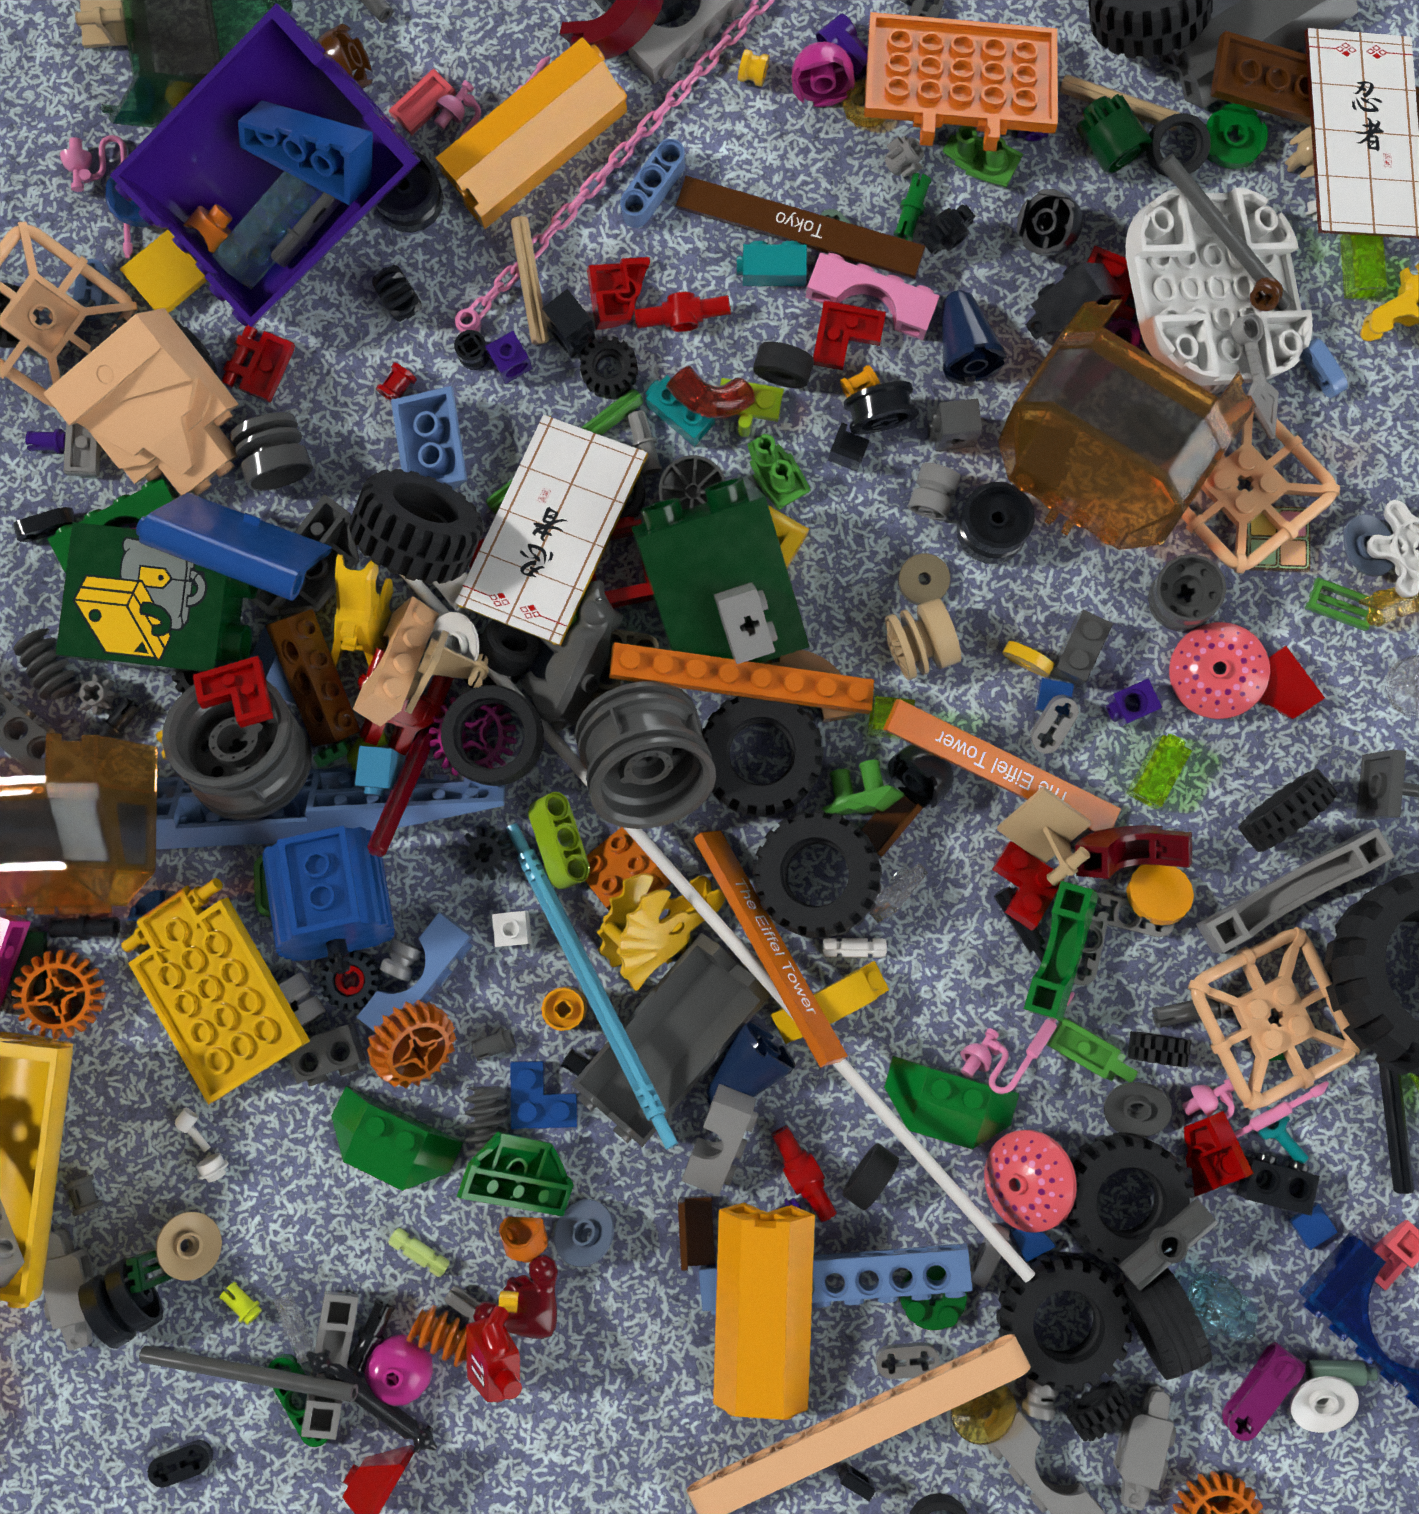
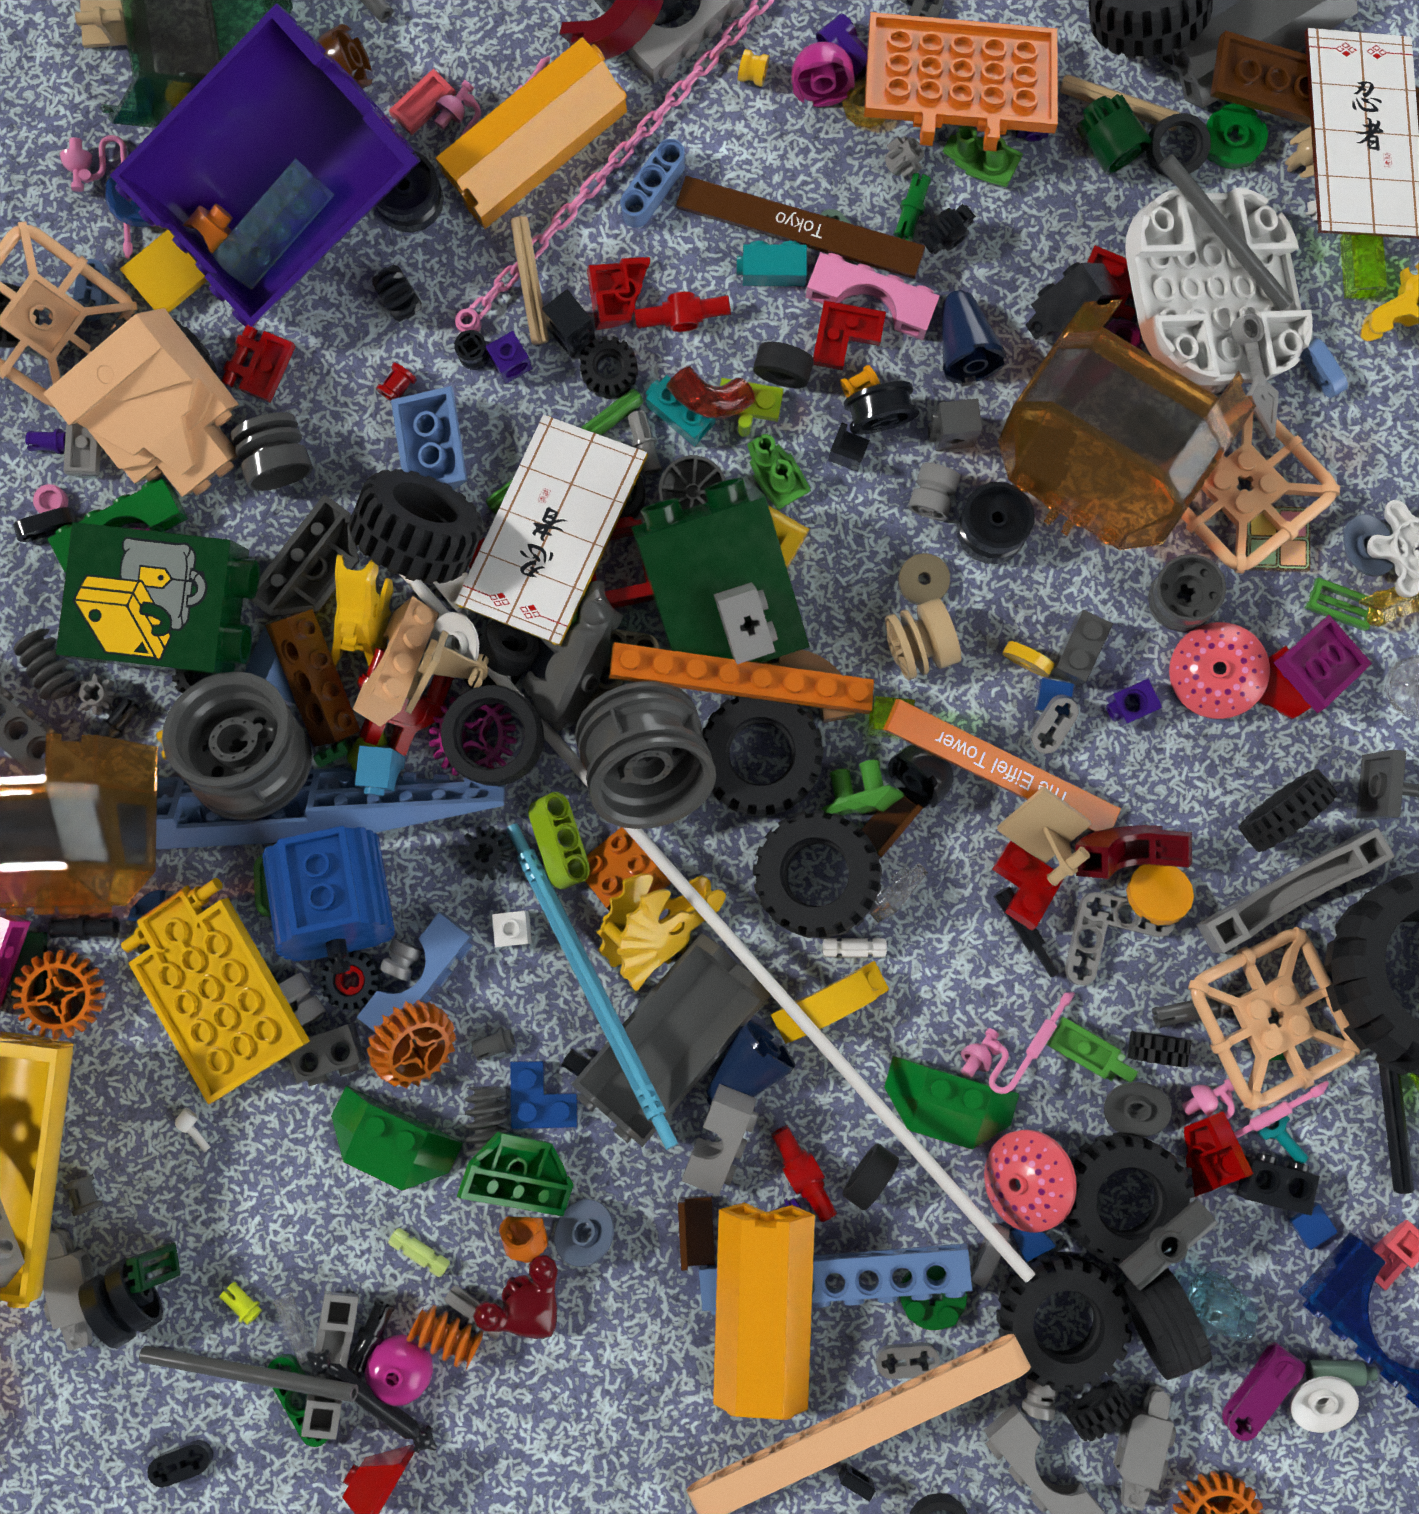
(49, 498): none -> bright pink tile
(203, 1247): tan dish -> none
(212, 1167): white plate -> none
(232, 544): blue door -> none
(240, 683): red plate -> none
(304, 229): dark grey axle -> none
(310, 148): blue wedge -> none
(401, 793): dark red axle -> none
(492, 1354): red torso -> none
(564, 1008): light orange wheel -> none
(770, 949): orange tile -> none
(969, 1416): clear yellow dish -> none
(1049, 222): black cylinder -> none
(1068, 934): green arch -> none
(1159, 771): clear neon green brick -> none
(1265, 302): reddish brown bush -> none
(1323, 663): none -> magenta plate

